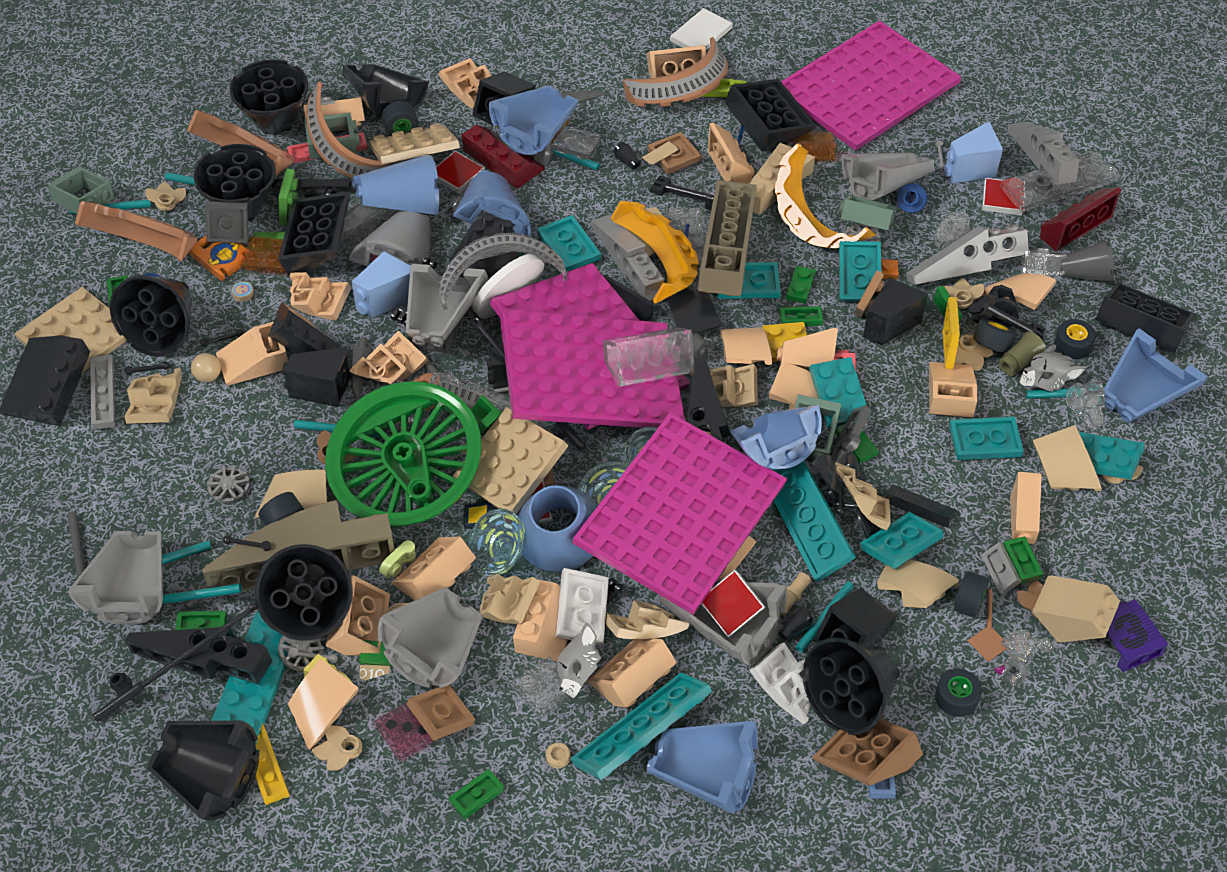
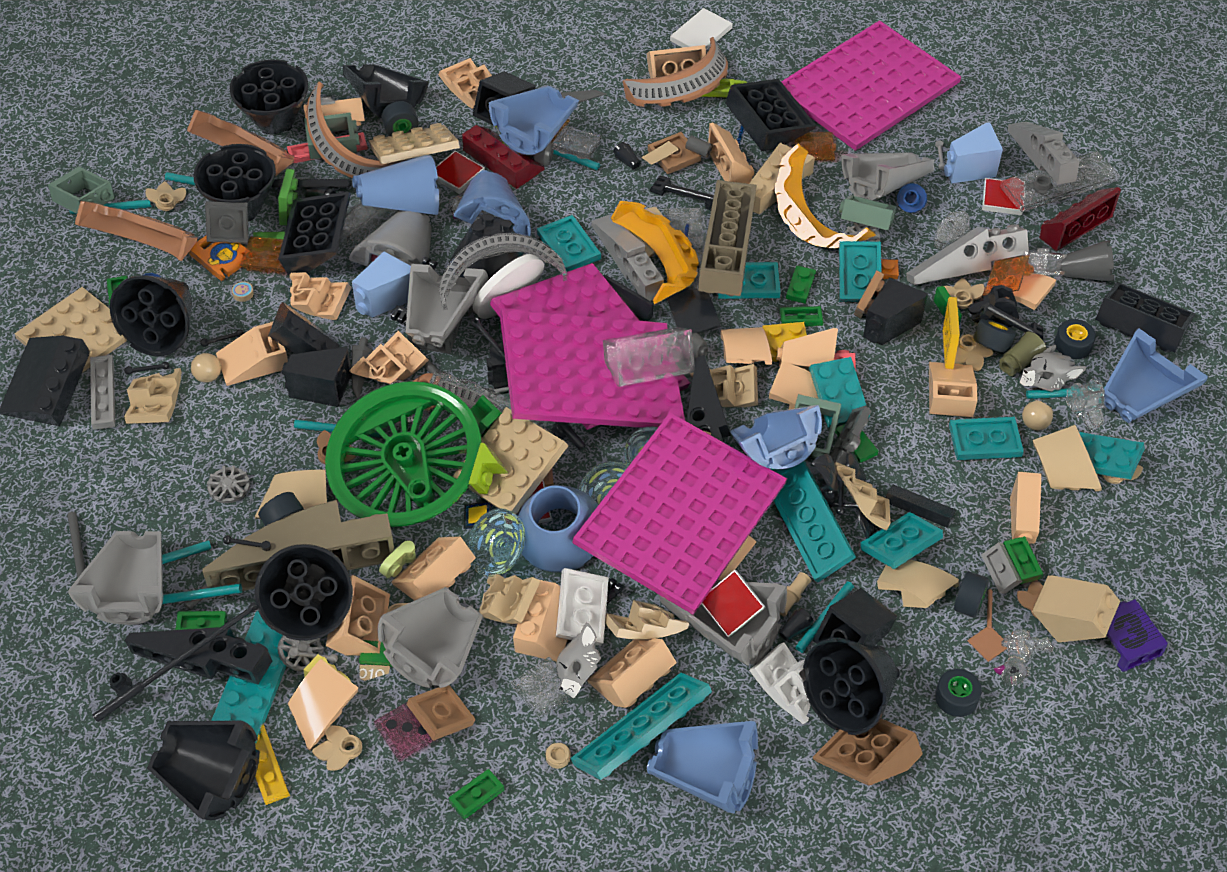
(485, 466): none -> lime slope
(699, 146): none -> dark grey piece
(883, 789): medium blue plate -> none
(1009, 273): none -> clear orange hinge
(1037, 415): none -> tan piece

